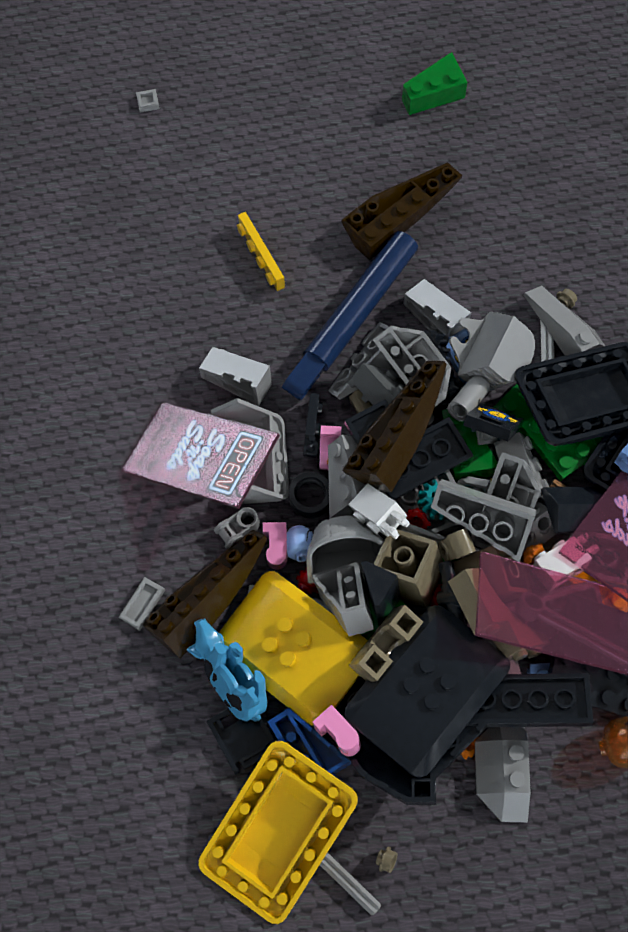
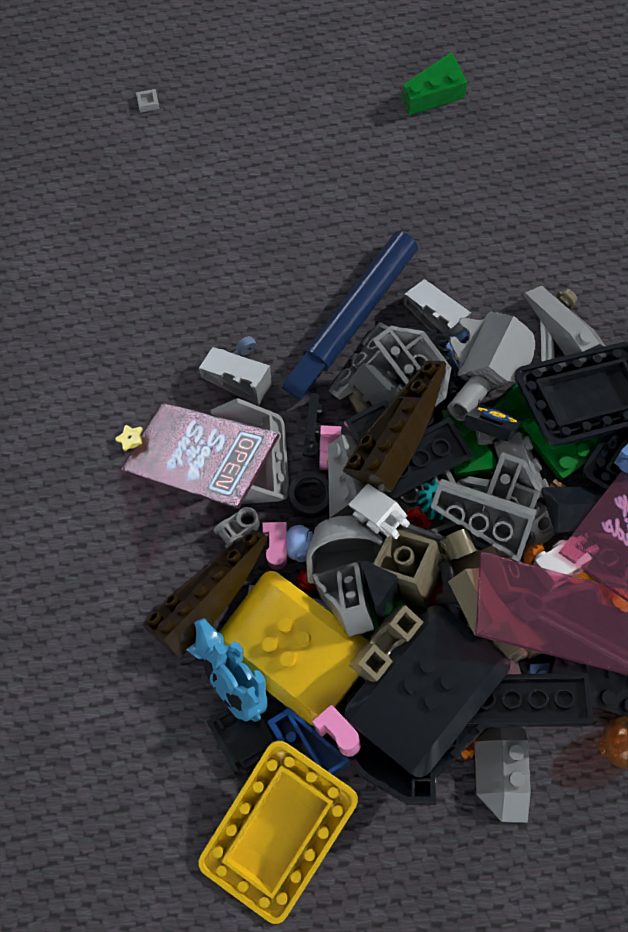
(134, 441): none -> light yellow plate
(142, 603): light grey tile -> none
(245, 346): none -> sand blue piece
(264, 258): yellow plate -> none
(352, 886): light grey axle -> none
(386, 860): dark tan plate -> none
(397, 208): dark brown wedge -> none

